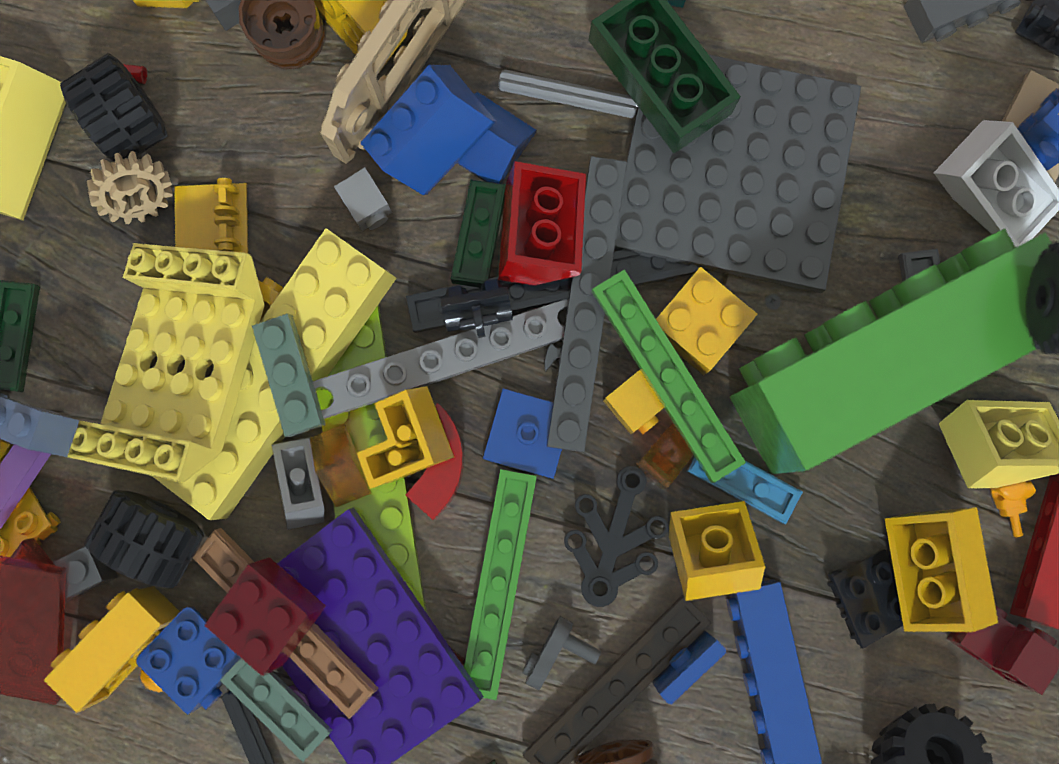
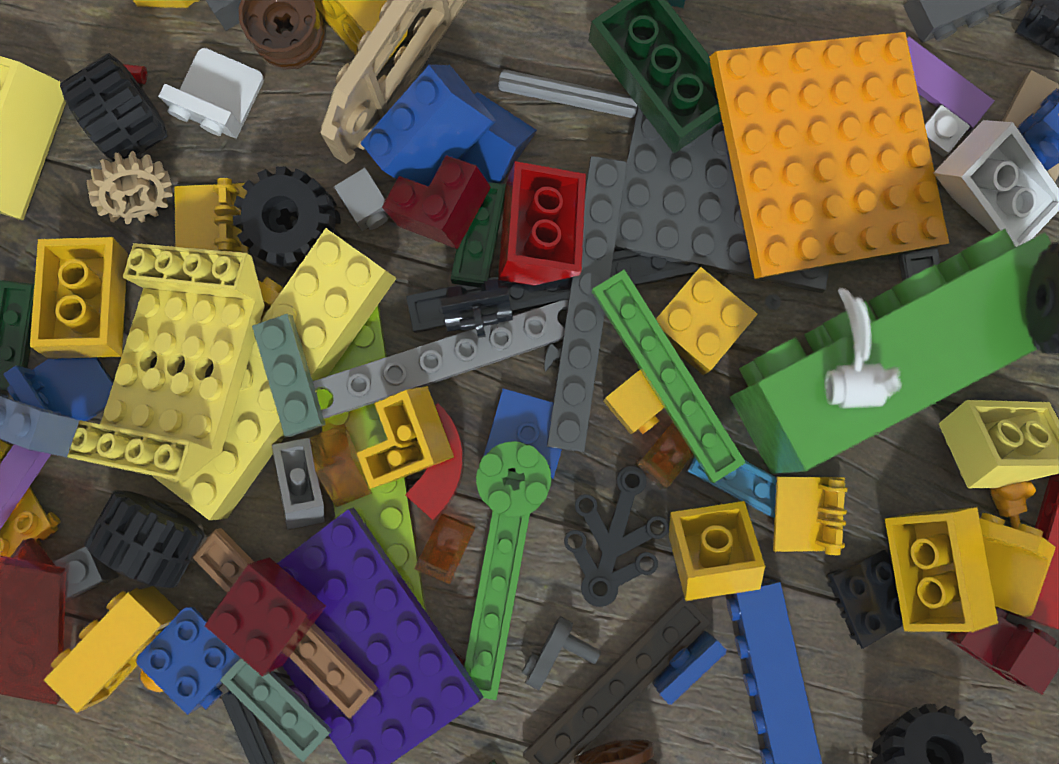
(63, 385): none -> blue bracket
(79, 298): none -> yellow brick
(214, 93): none -> white bracket
(268, 211): none -> black wheel
(443, 208): none -> dark red brick
(445, 548): none -> clear orange slope
(495, 467): none -> bright green plate
(809, 514): none -> yellow hinge
(828, 152): none -> light orange plate
(860, 383): none -> white plant
(944, 130): none -> white plate
(945, 86): none -> medium lavender tile
(1015, 563): none -> yellow bracket

